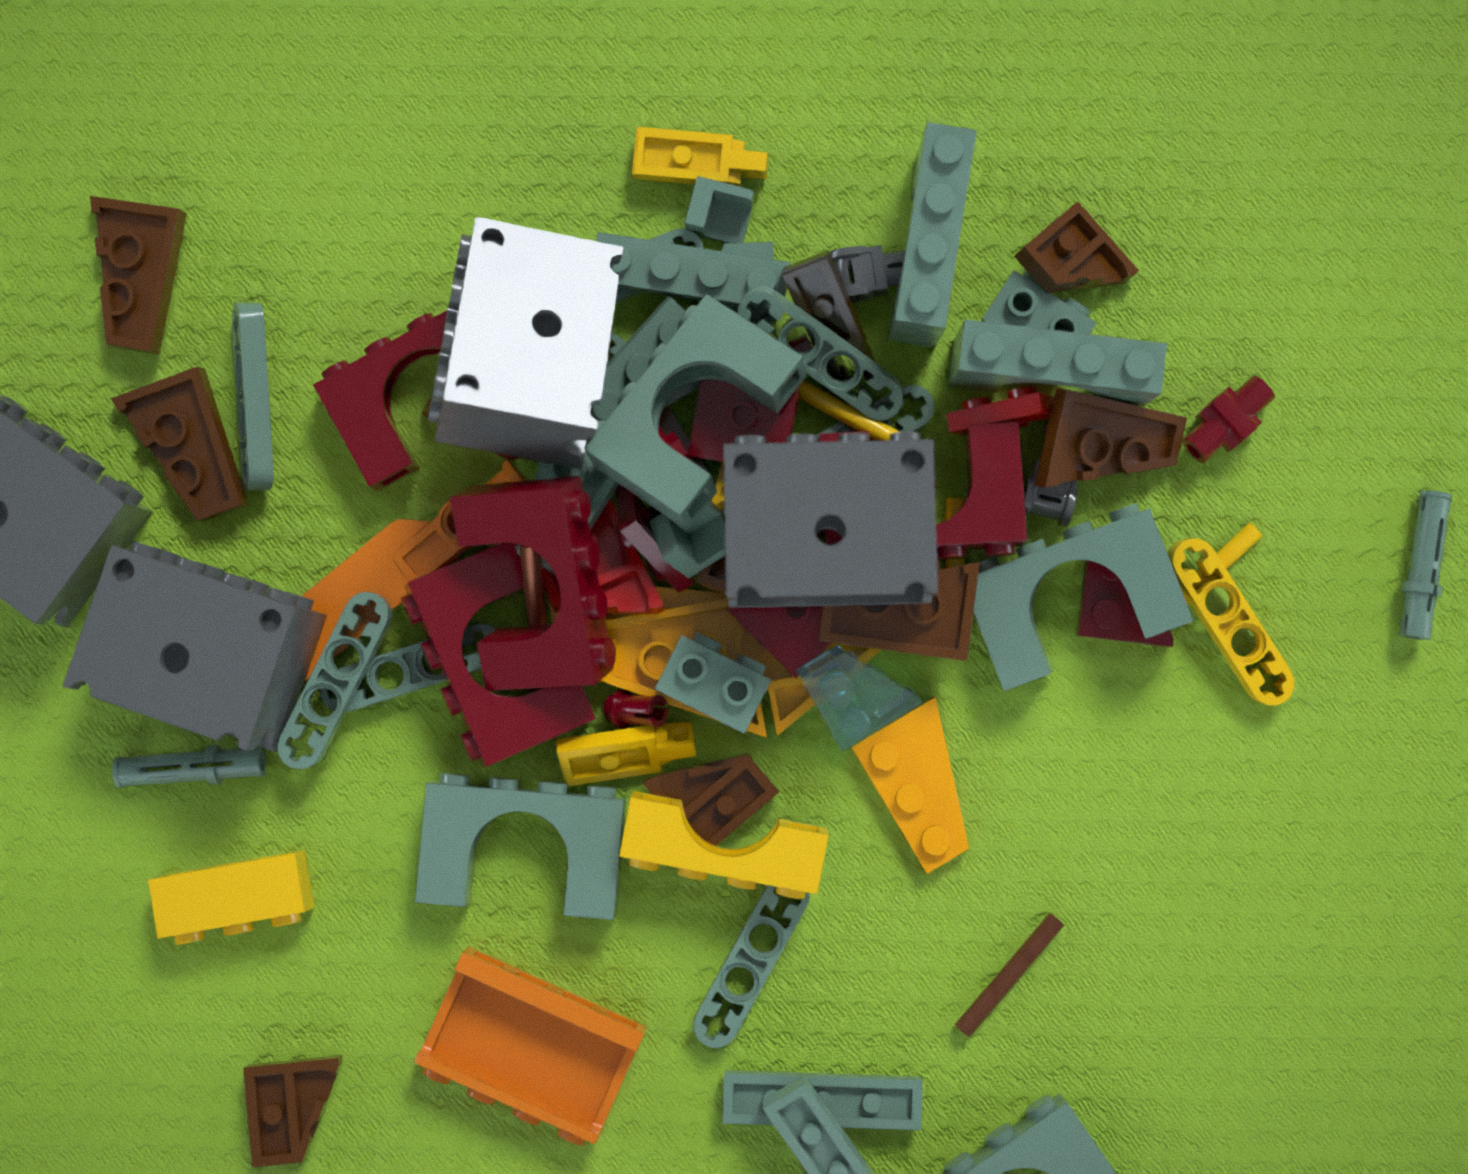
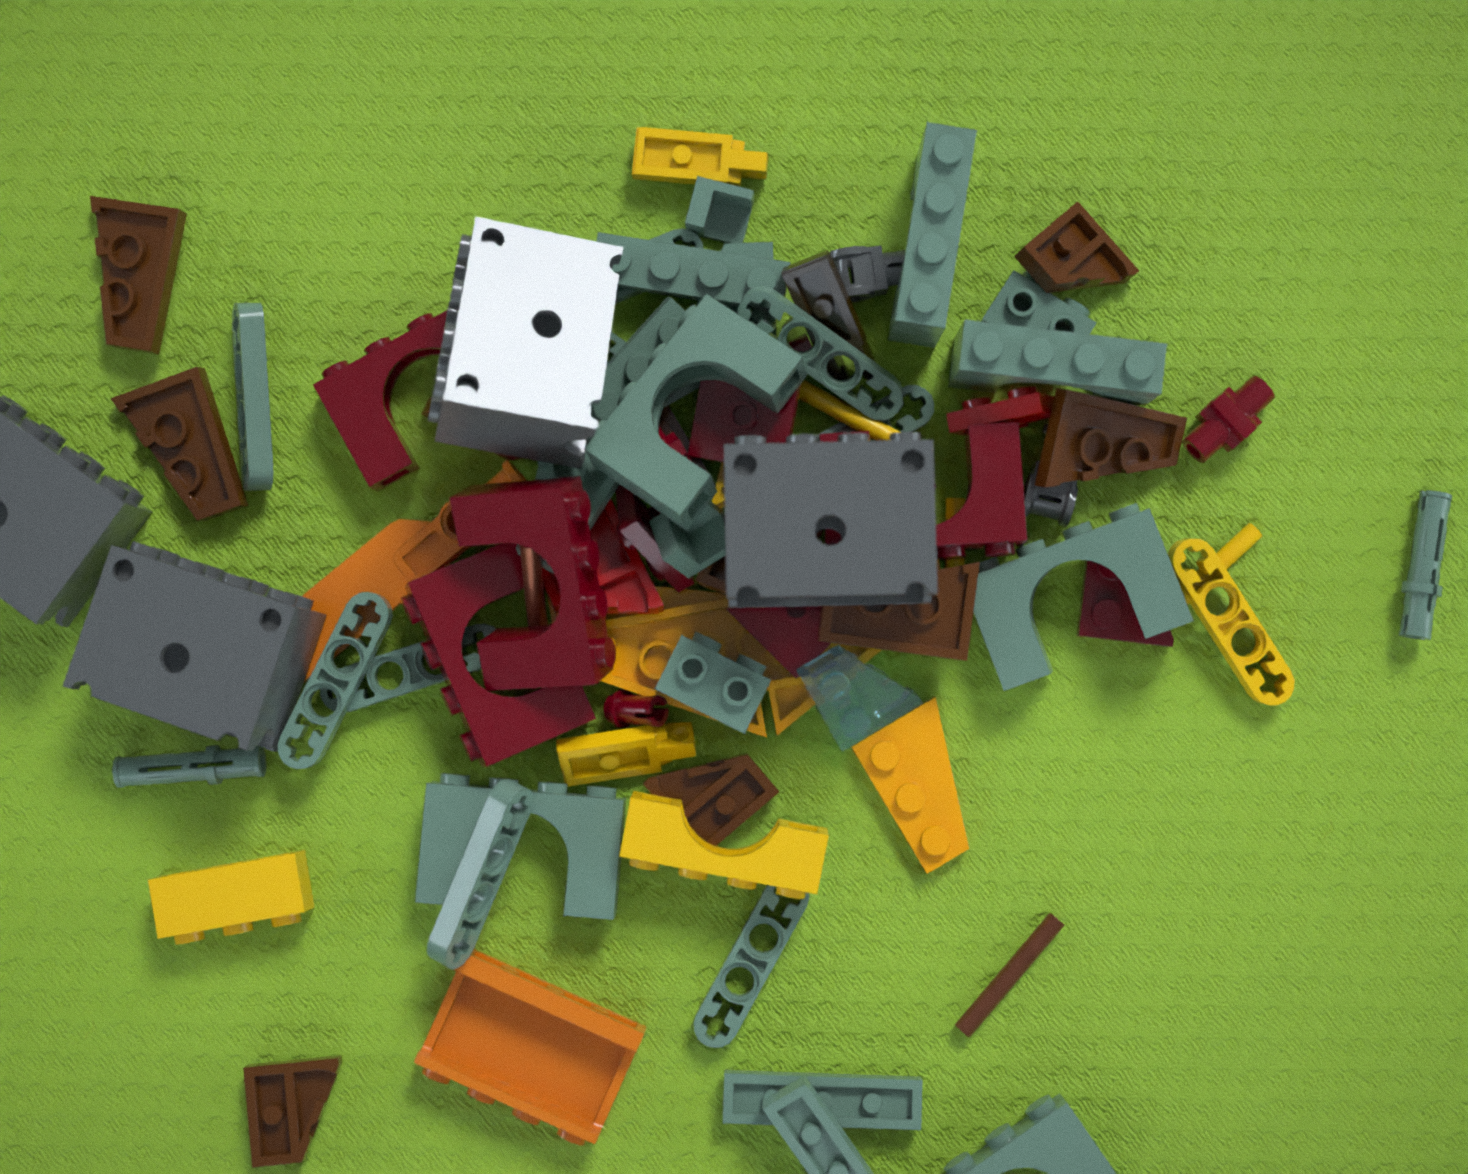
(480, 874): none -> sand green beam

